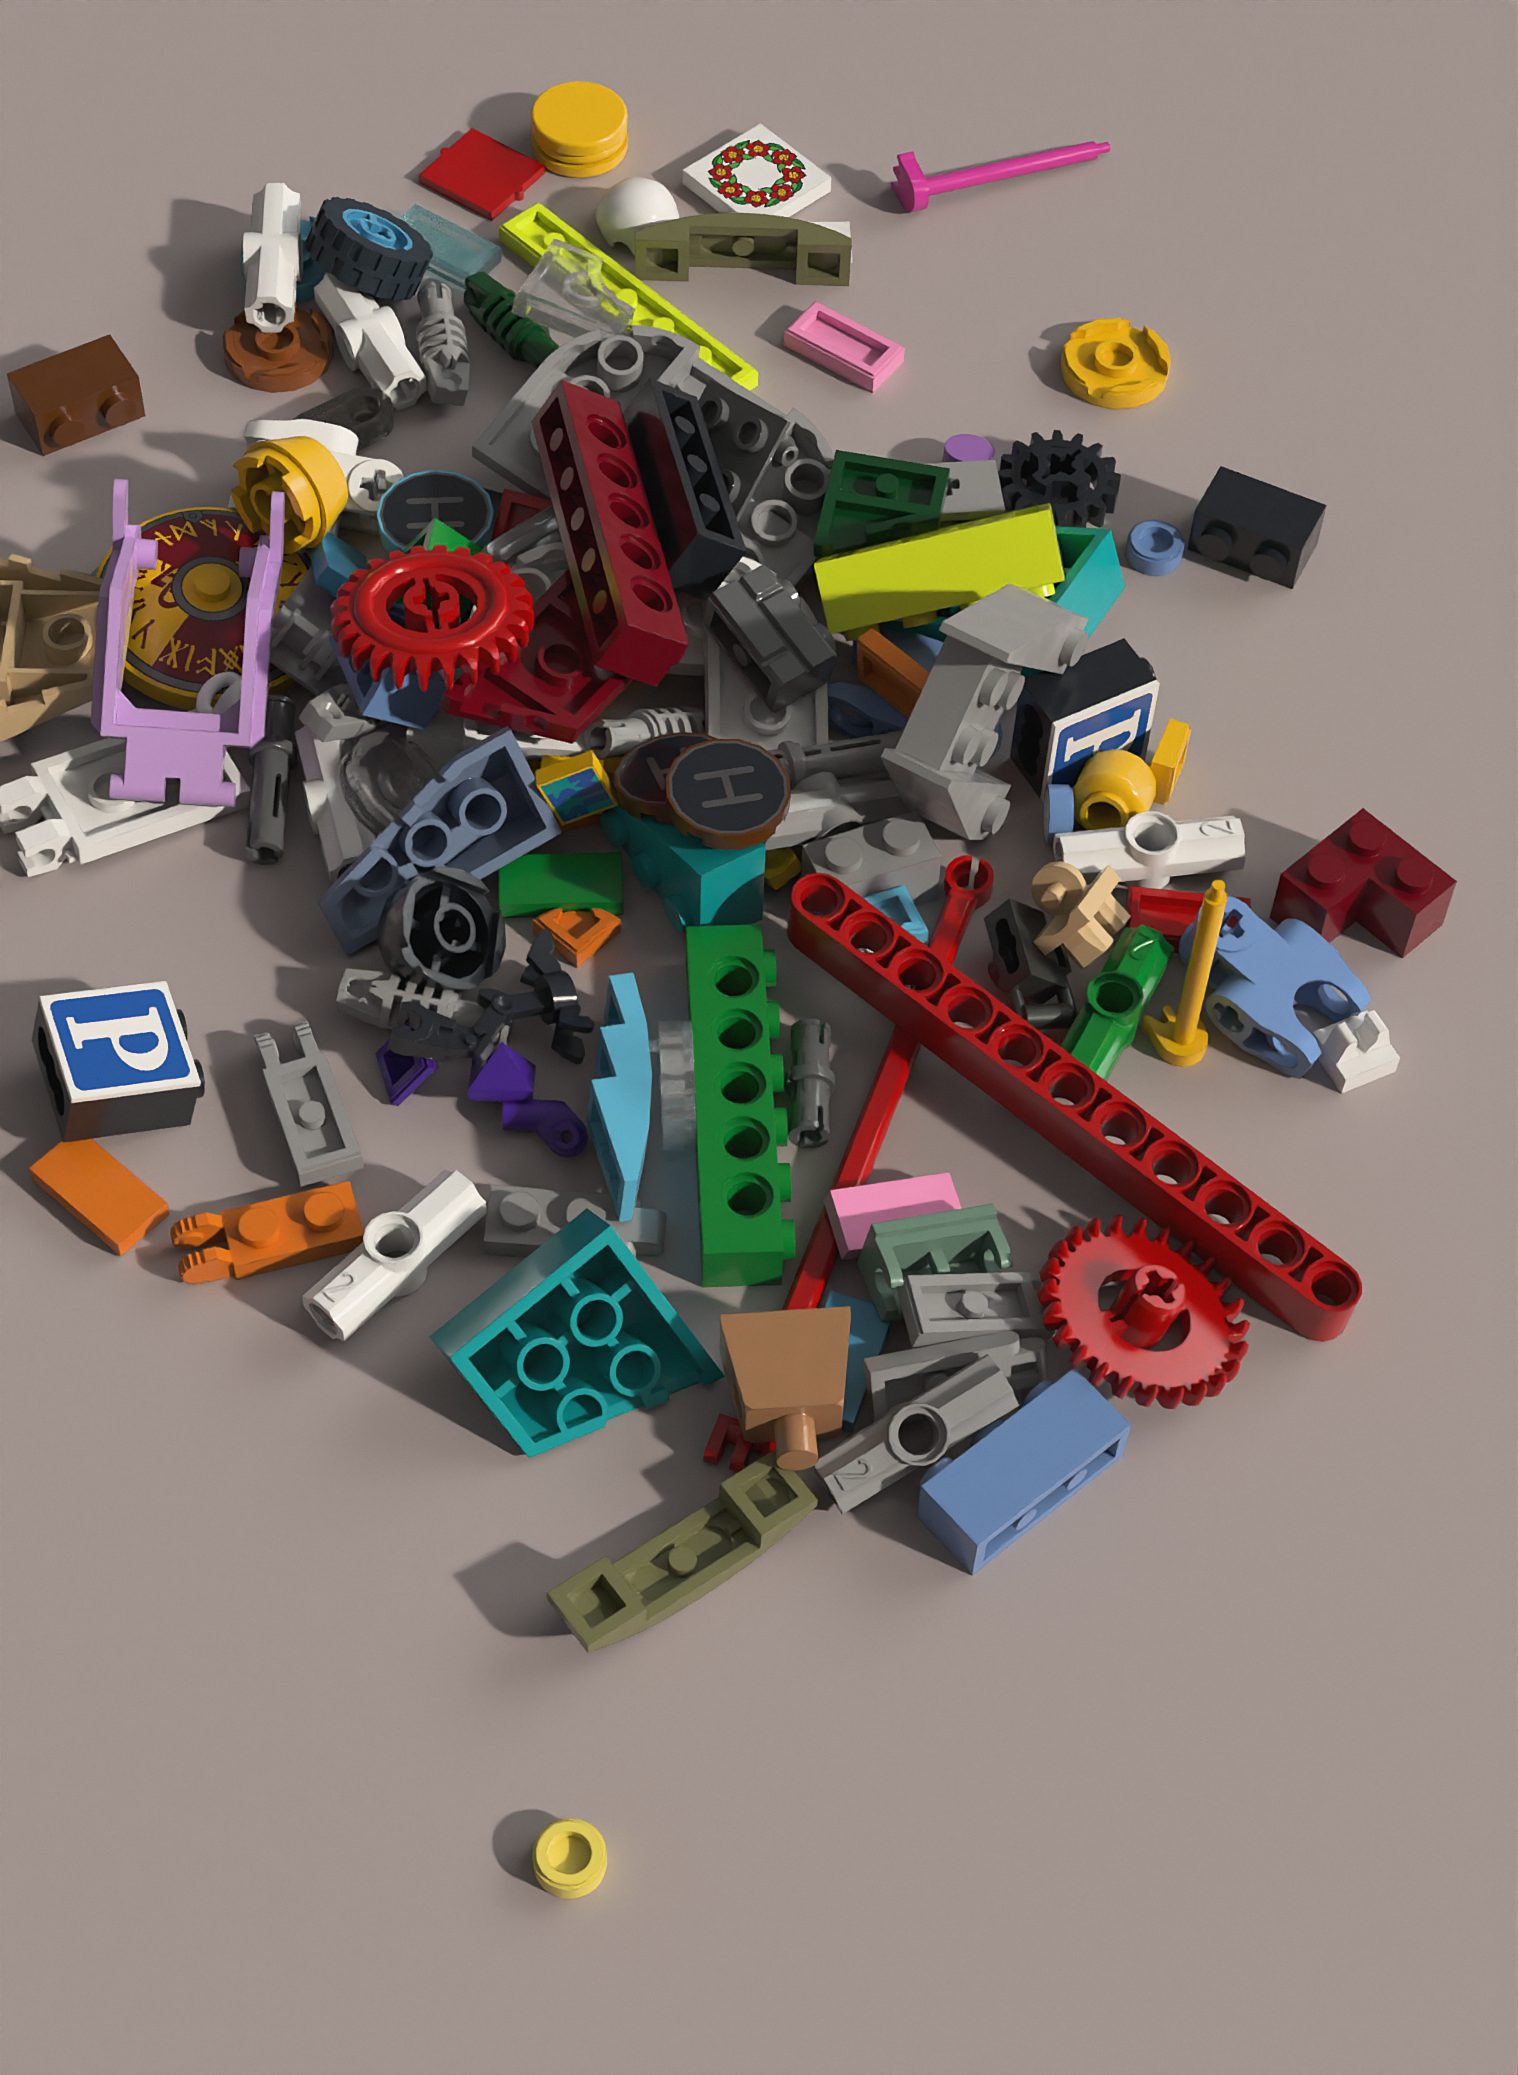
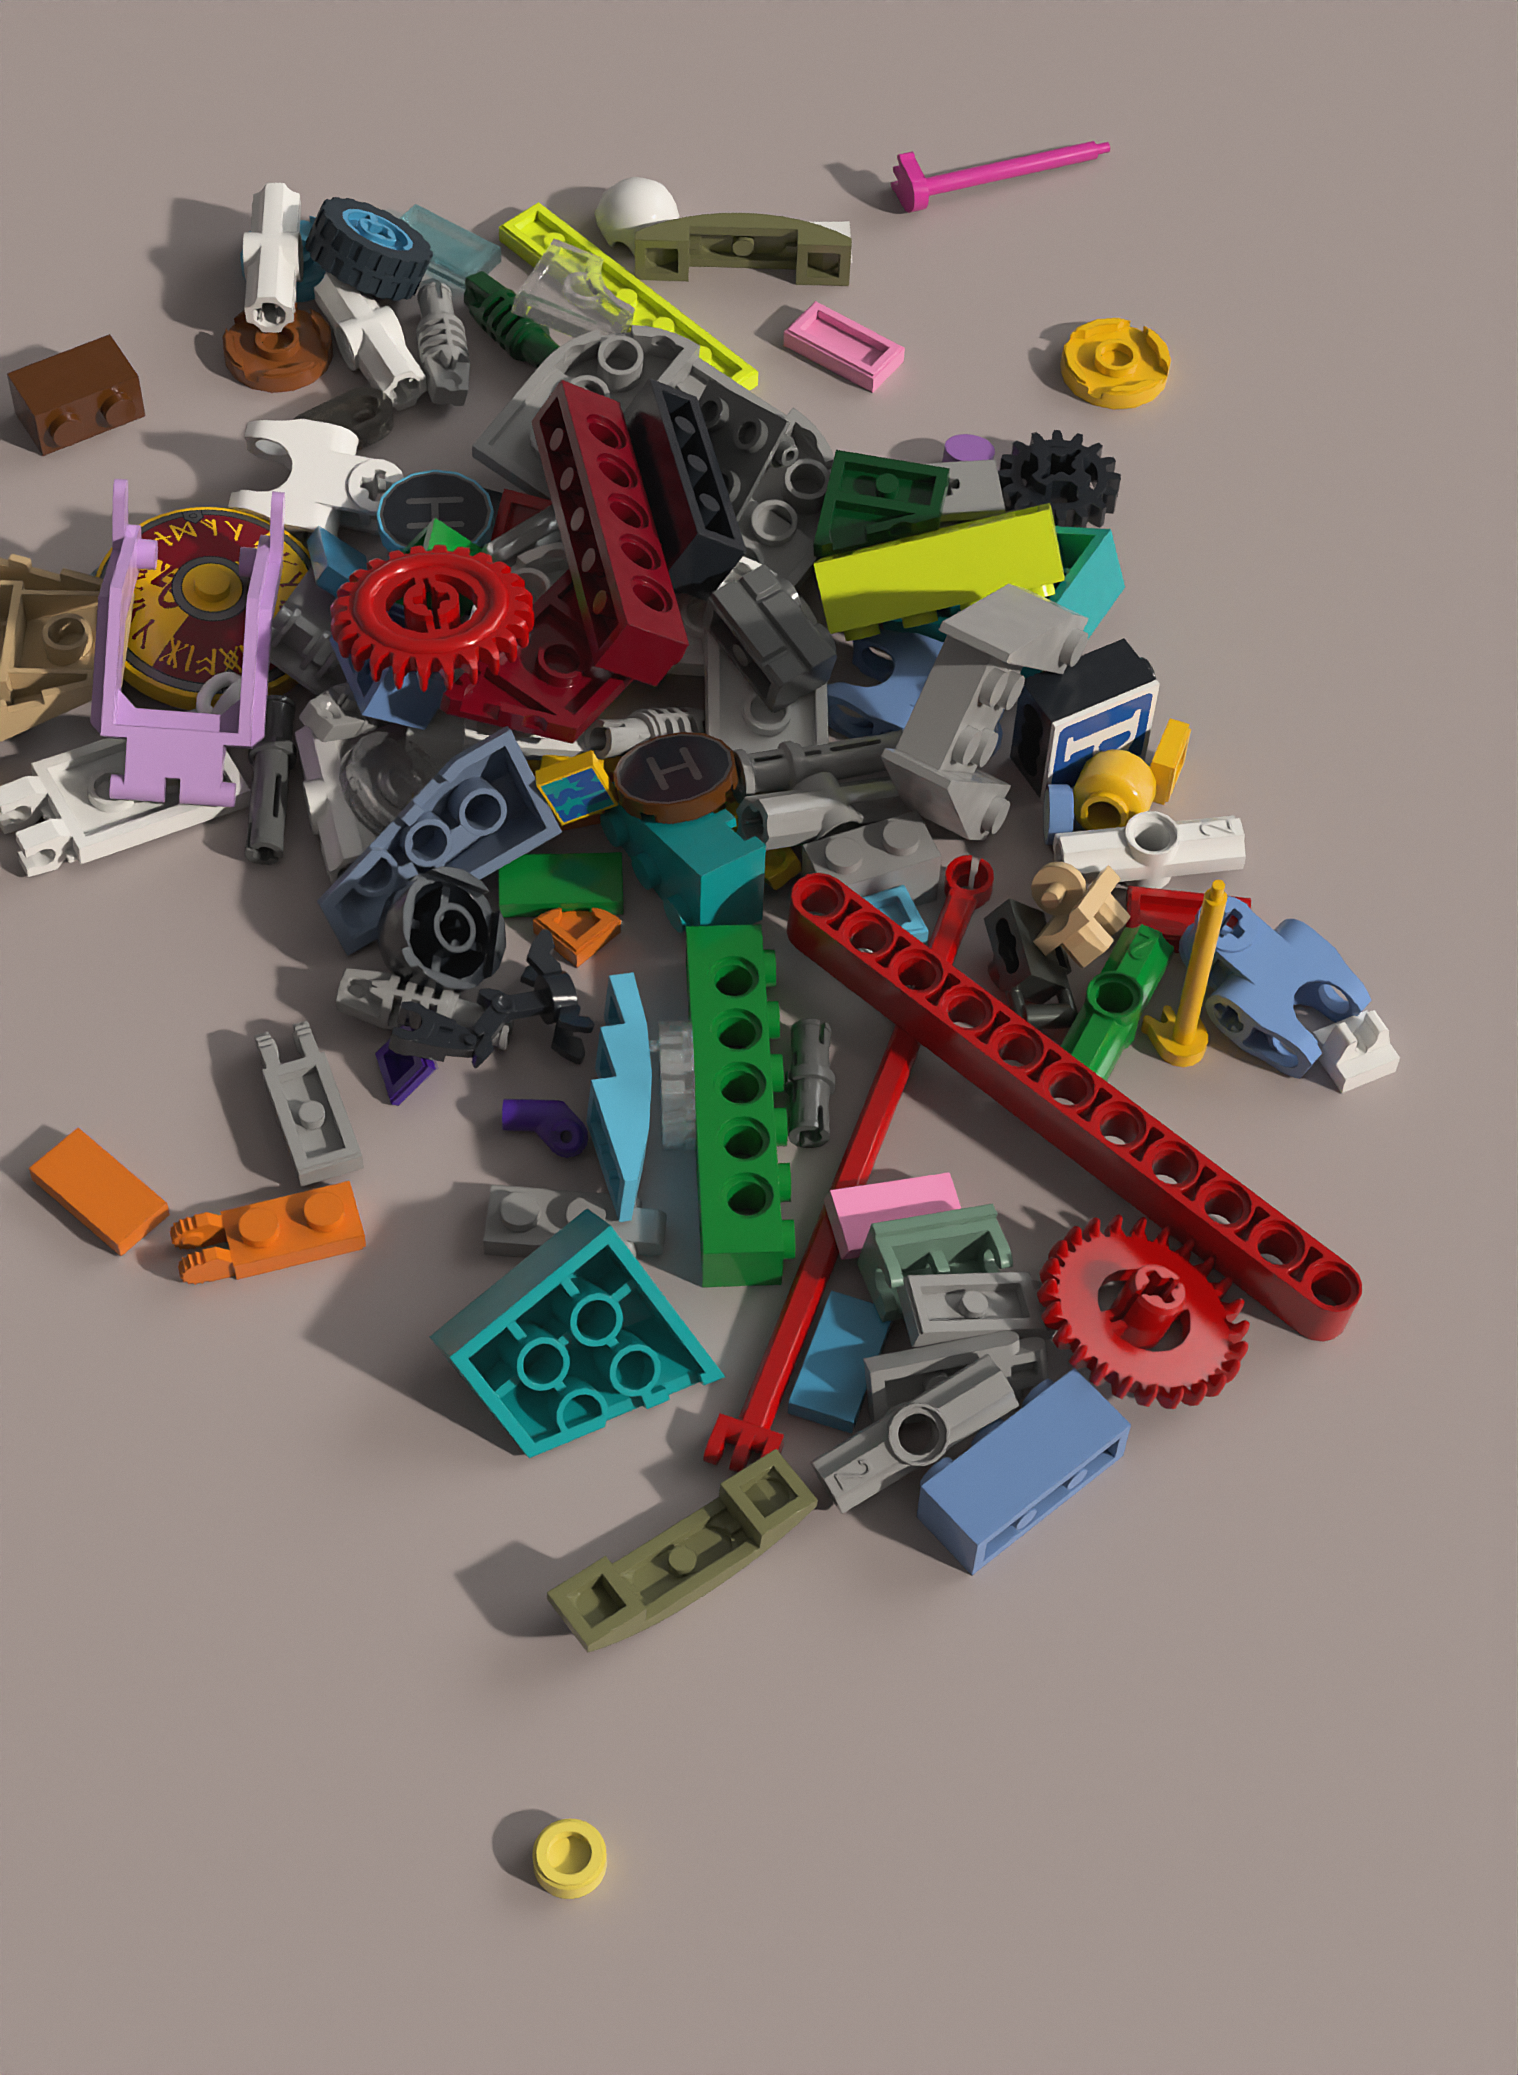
(116, 1061): piece -> none
(311, 484): yellow cone -> none
(369, 1279): white piece -> none
(481, 174): red piece -> none
(502, 1077): dark purple slope -> none
(579, 129): yellow head -> none
(727, 793): black tile -> none
(757, 176): tile -> none
(787, 1377): medium nougat torso -> none
(889, 671): orange tile -> none
(1154, 548): medium blue tile -> none
(1256, 527): black brick -> none
(1366, 878): dark red brick -> none

